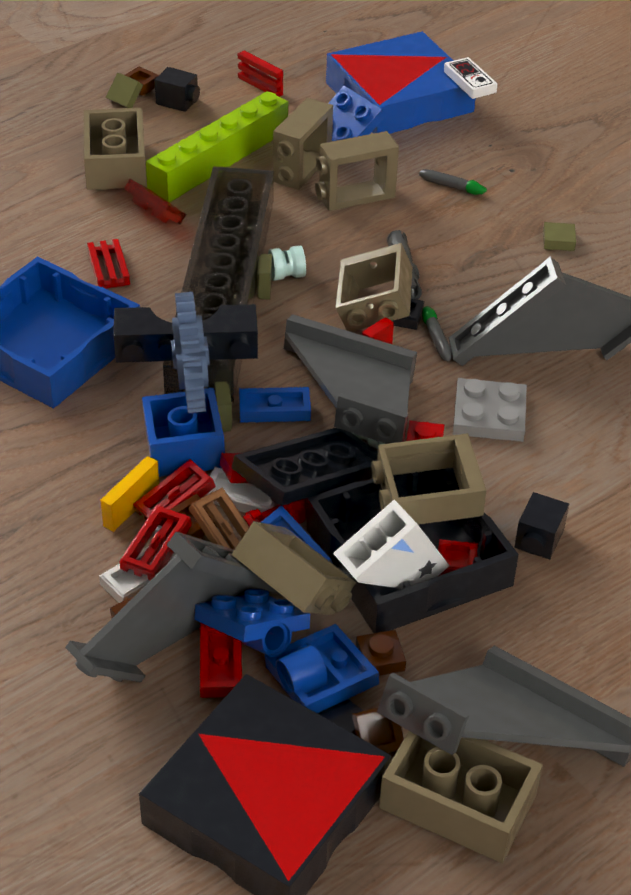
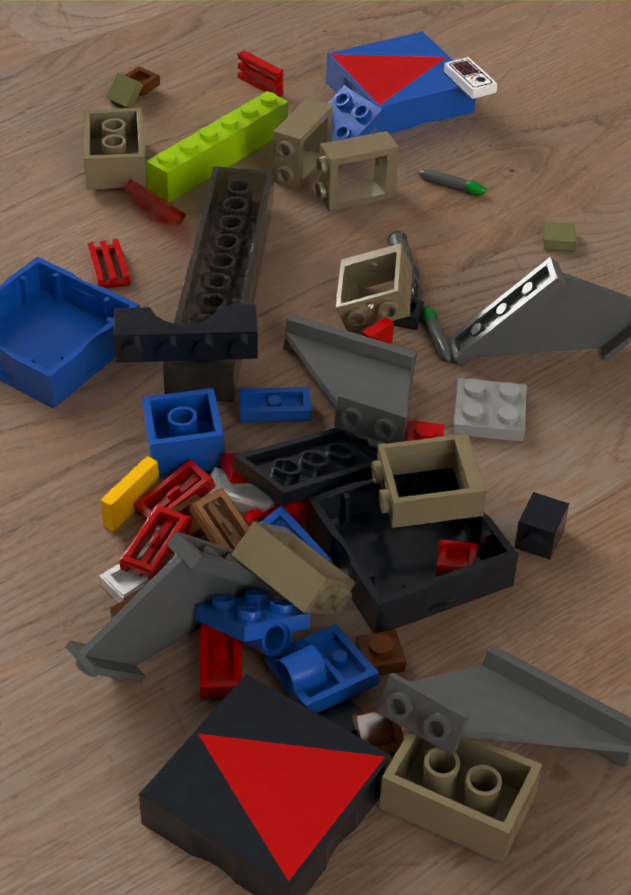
(176, 89): black brick -> none
(190, 352): sand blue gear -> none
(224, 404): olive tile -> none
(264, 276): olive tile -> none
(288, 263): light aqua wheel -> none
(391, 551): white slope -> none

